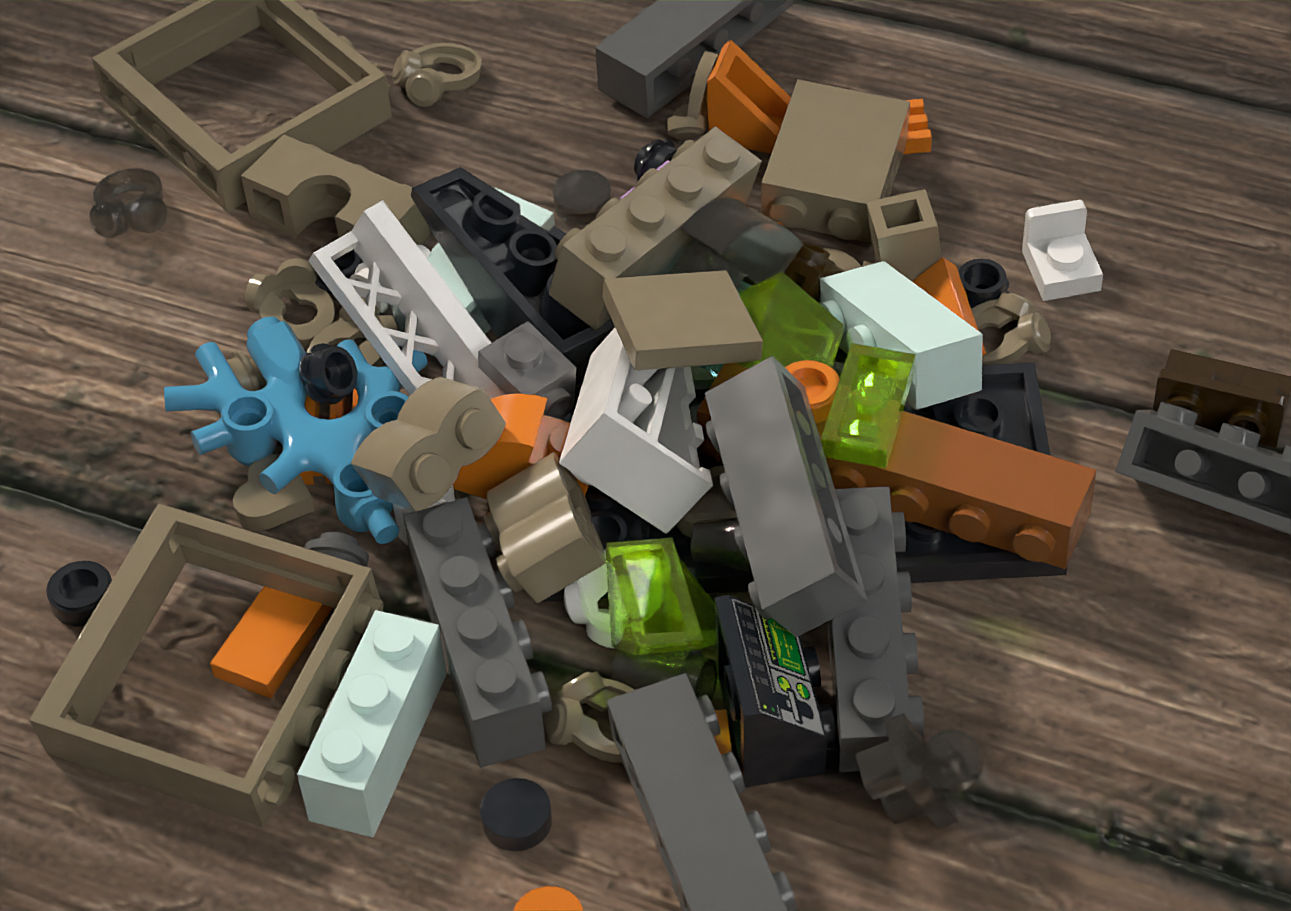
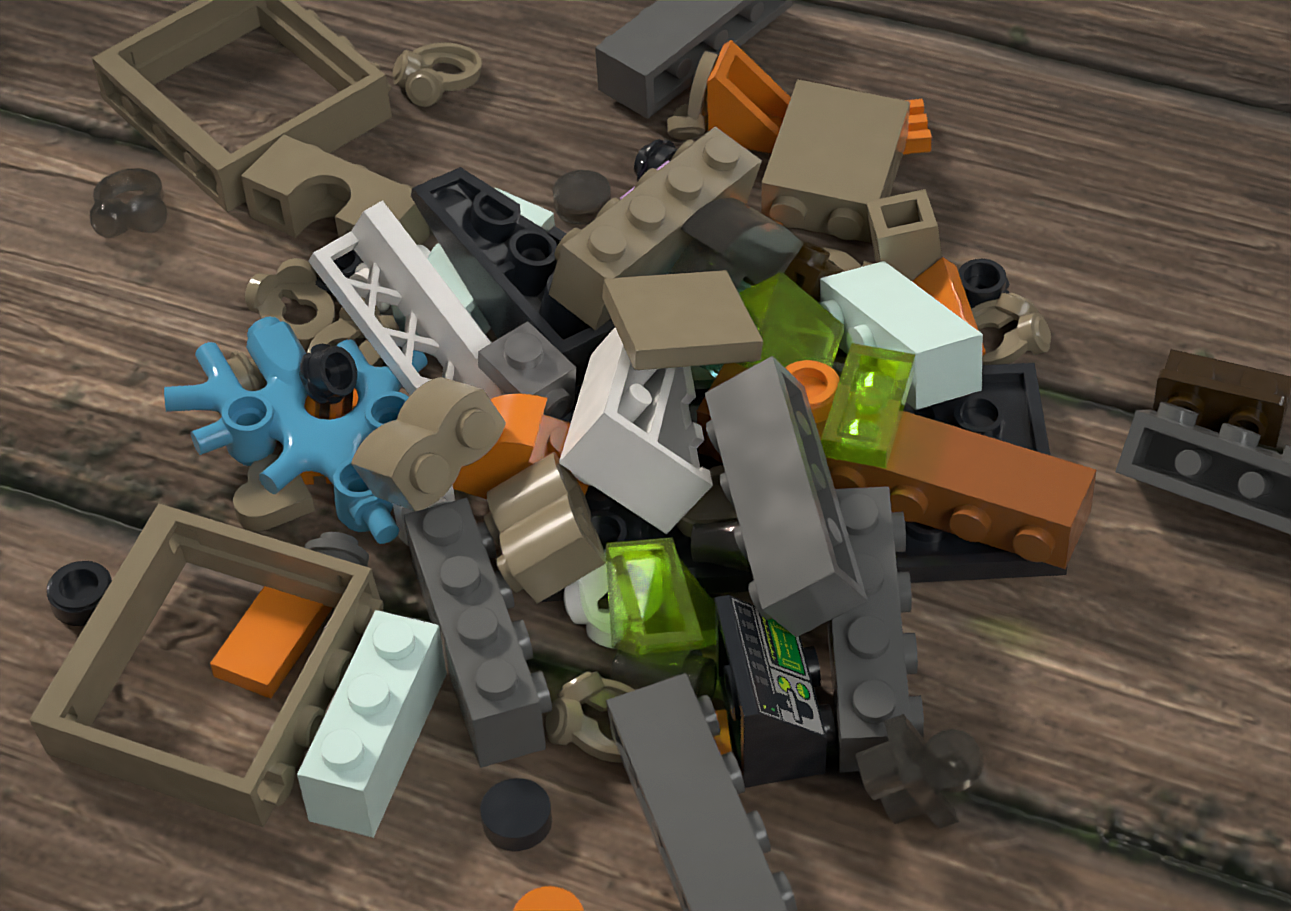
(1060, 251): white bracket -> none

